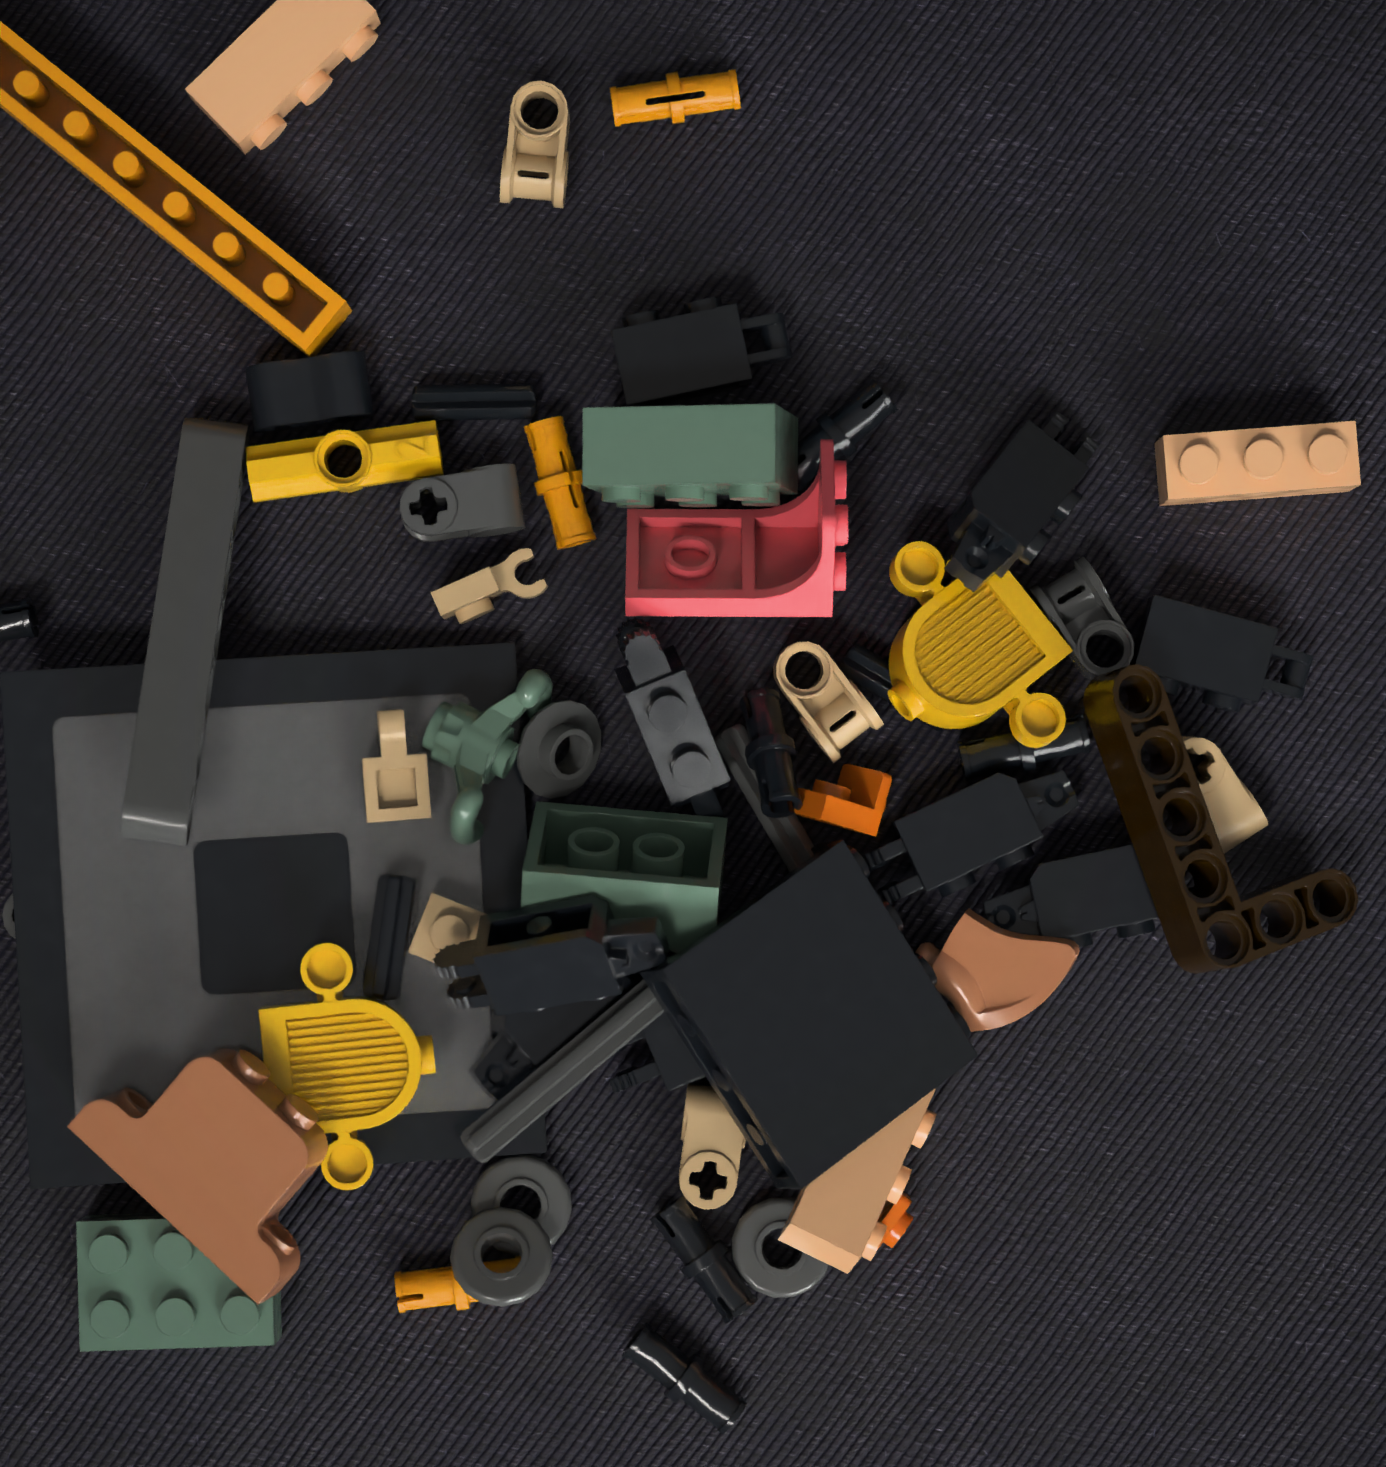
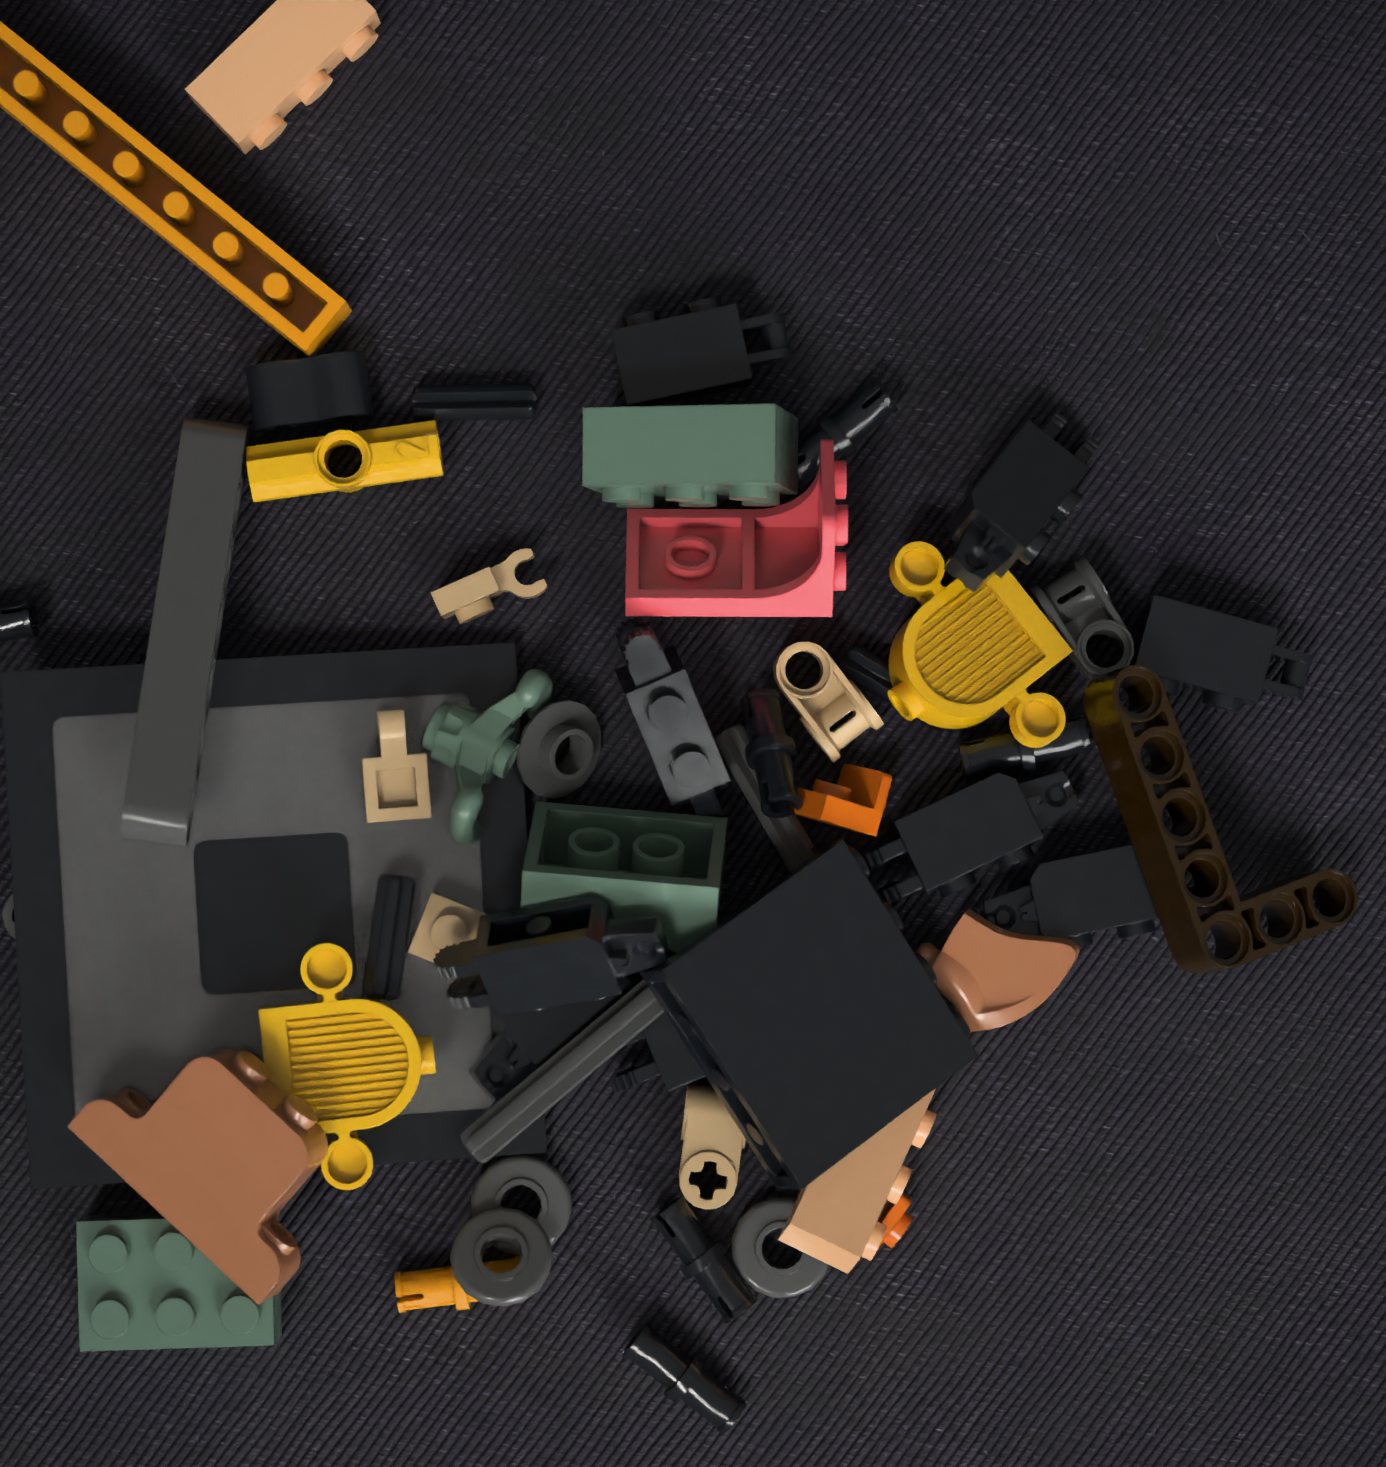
(477, 500): dark grey piece -> none
(536, 150): tan piece -> none
(559, 482): light orange pin -> none
(719, 91): light orange pin -> none
(1228, 800): tan piece -> none
(1257, 463): light nougat brick -> none

